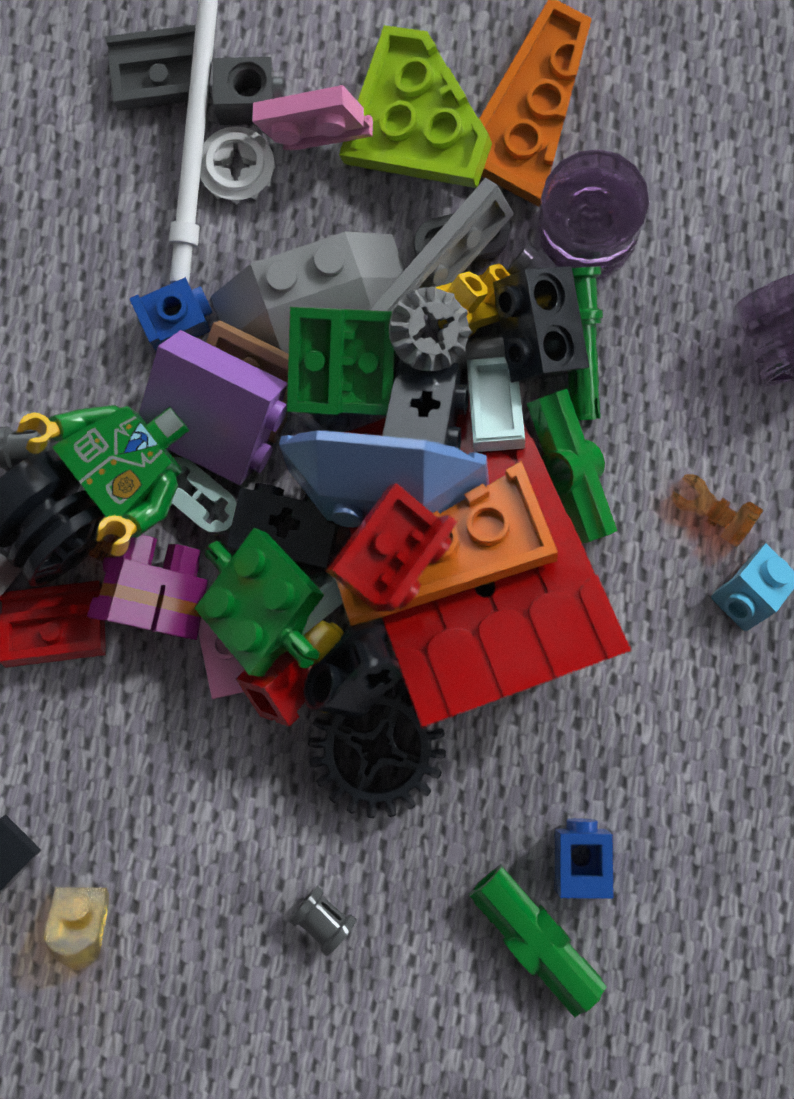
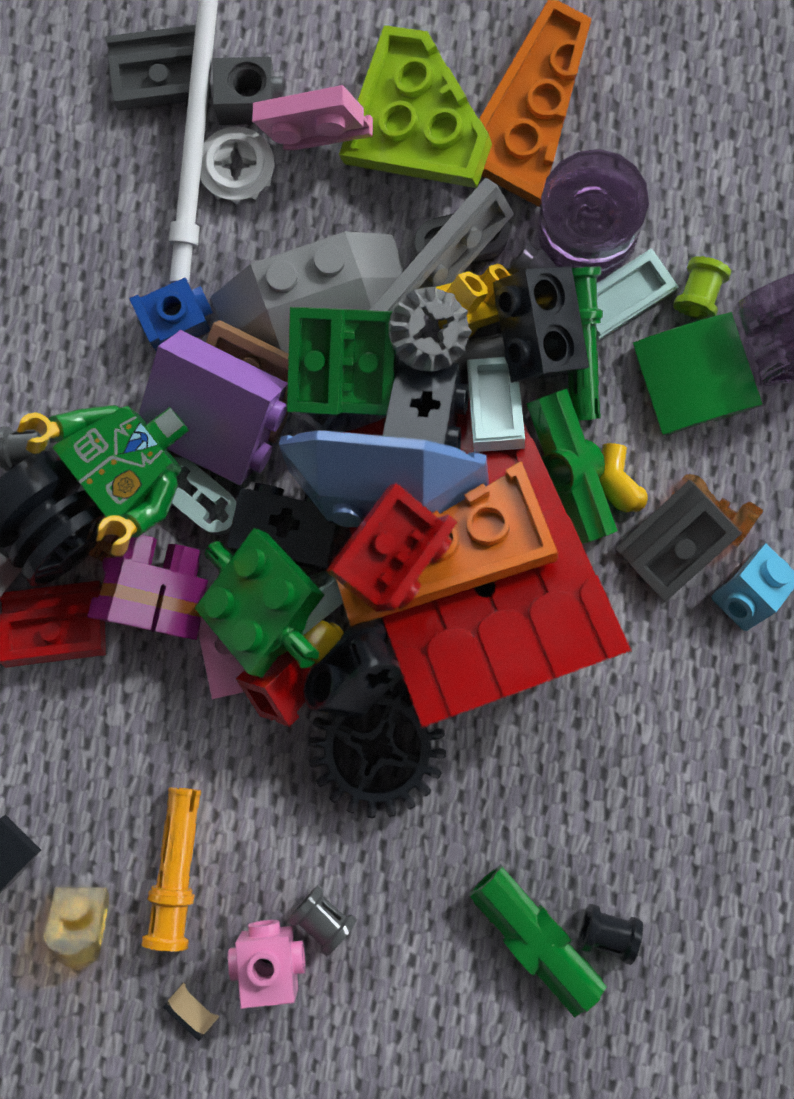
(172, 892): none -> light orange pin
(190, 1012): none -> tan piece
(262, 982): none -> bright pink brick
(595, 876): blue brick -> none
(610, 934): none -> black bush
(617, 485): none -> yellow arm
(632, 291): none -> light aqua tile
(678, 540): none -> dark grey plate
(697, 373): none -> green slope
(702, 287): none -> lime bush

